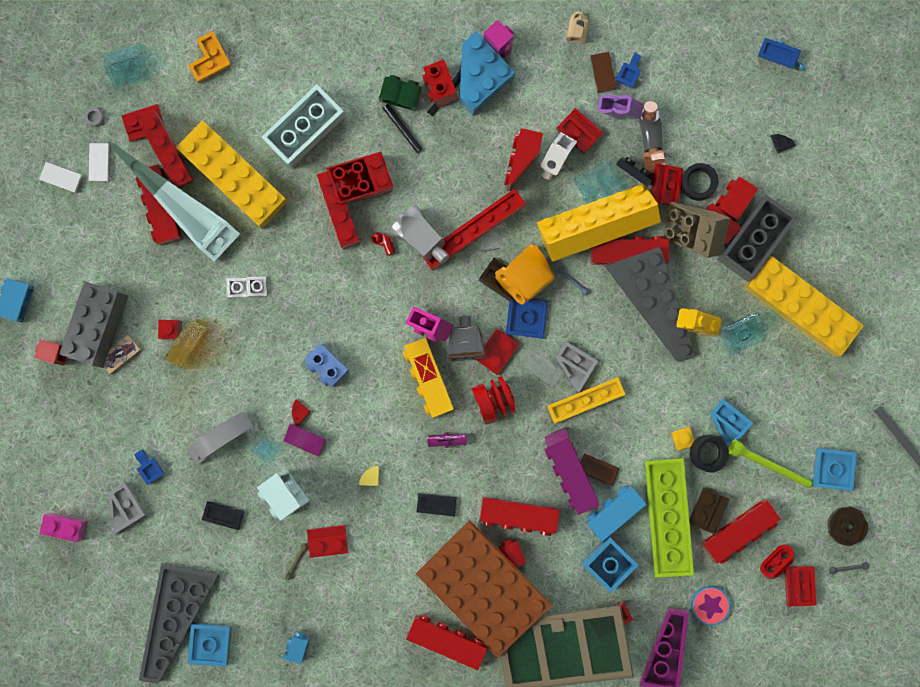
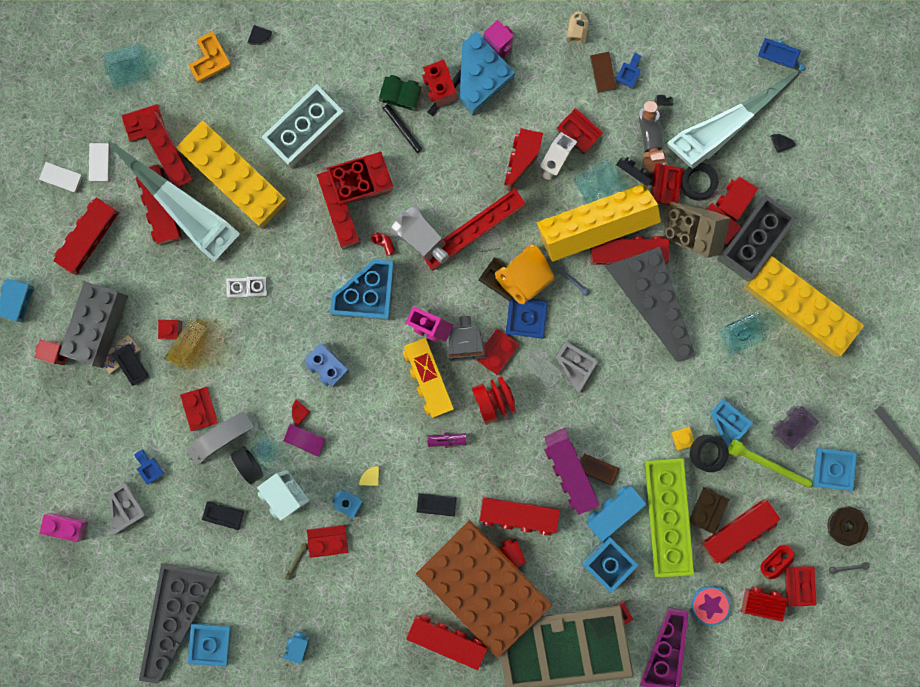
(85, 236): none -> red brick
(94, 117): light grey tile -> none
(130, 364): none -> black tile
(199, 408): none -> red plate
(247, 465): none -> black tyre
(259, 35): none -> black tile
(354, 501): none -> dark azure brick
(366, 293): none -> dark azure brick
(586, 400): yellow plate -> none
(620, 106): medium lavender brick -> none
(661, 100): none -> black tile
(699, 322): yellow brick -> none
(709, 136): none -> light aqua plate
(764, 604): none -> red brick
(795, 428): none -> clear purple brick

